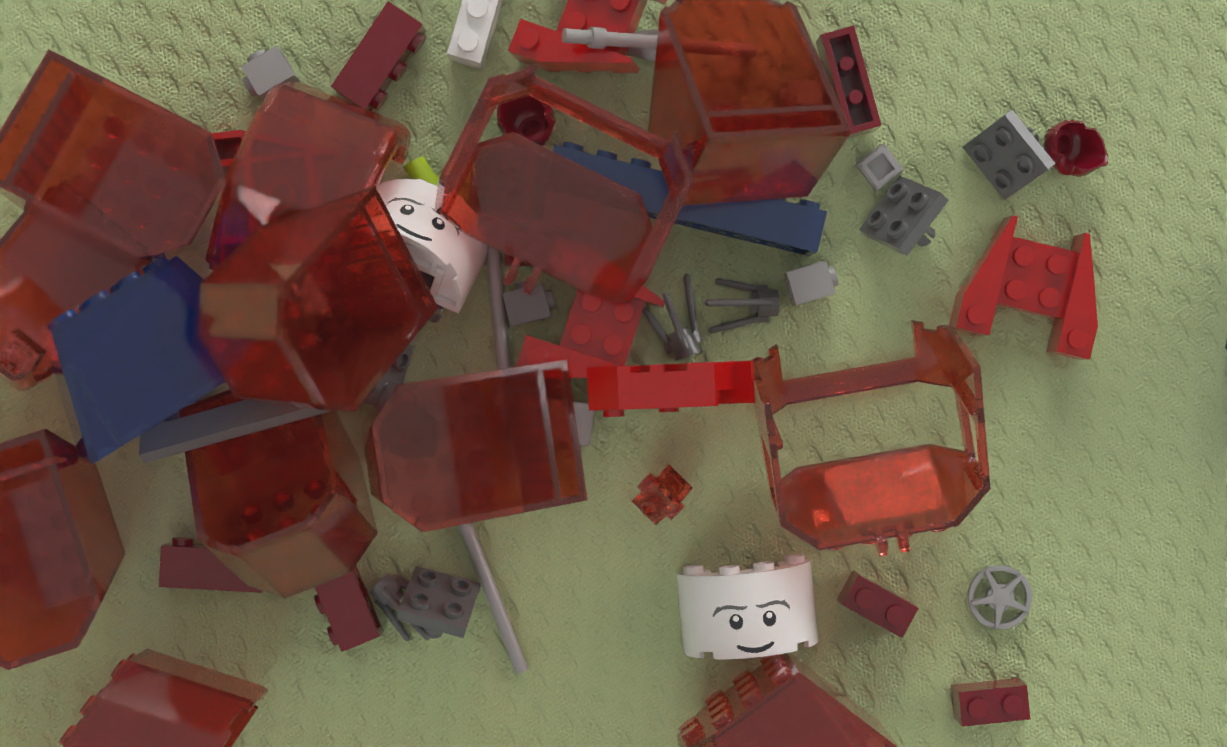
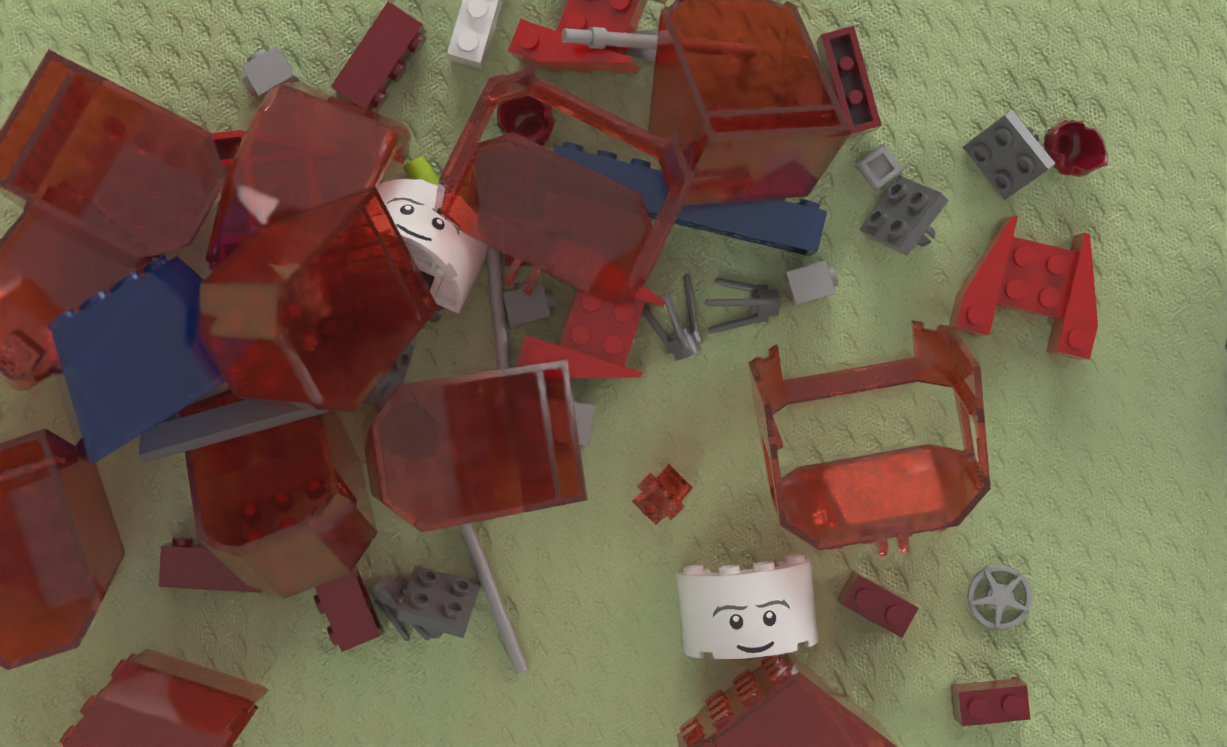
(669, 386): red wedge -> none

